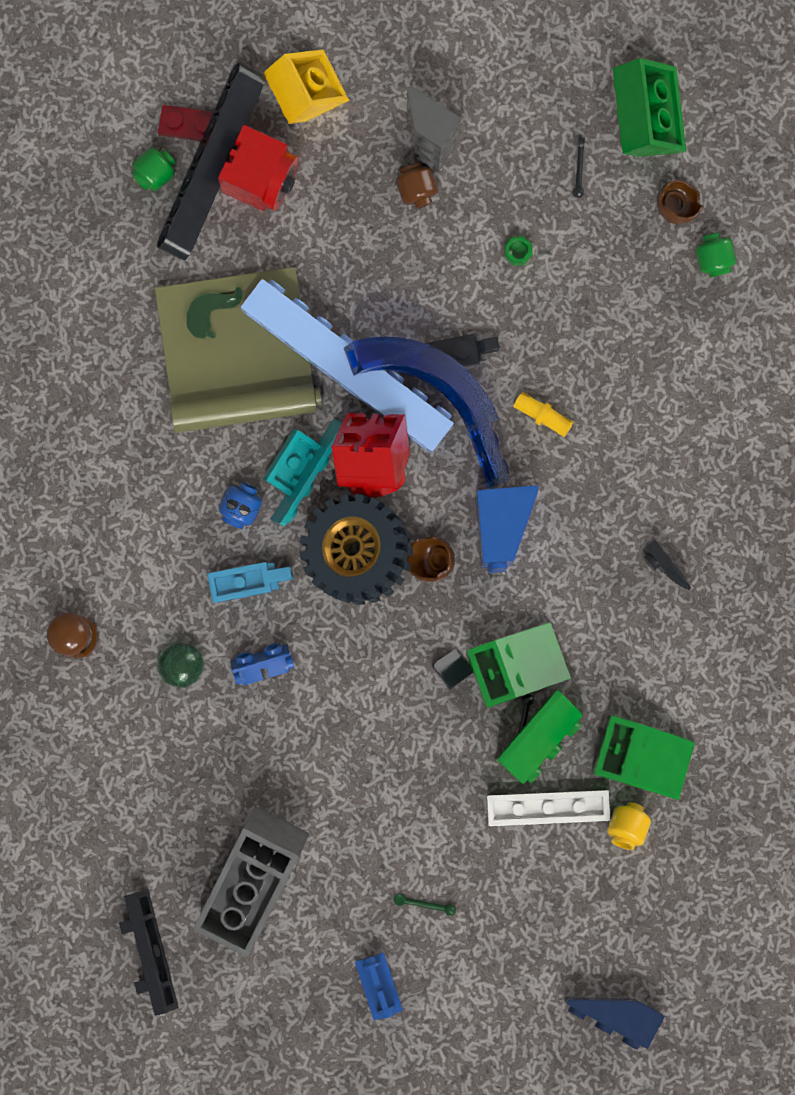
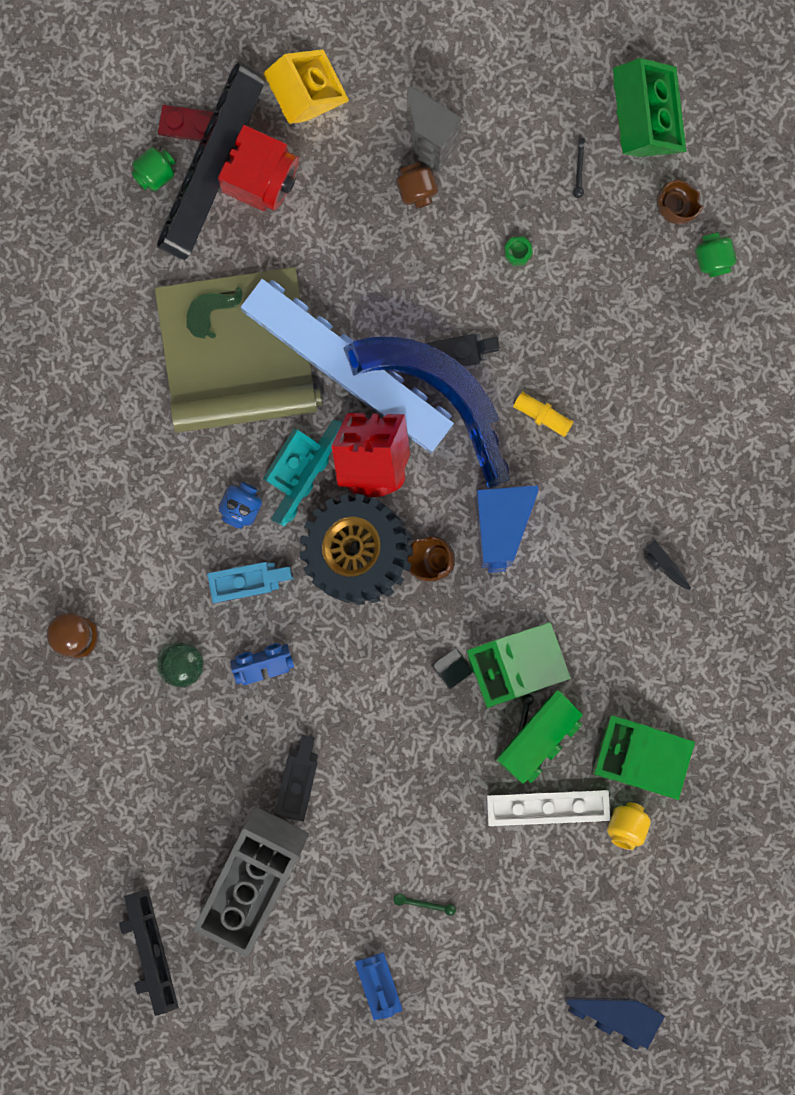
(297, 781): none -> black hinge

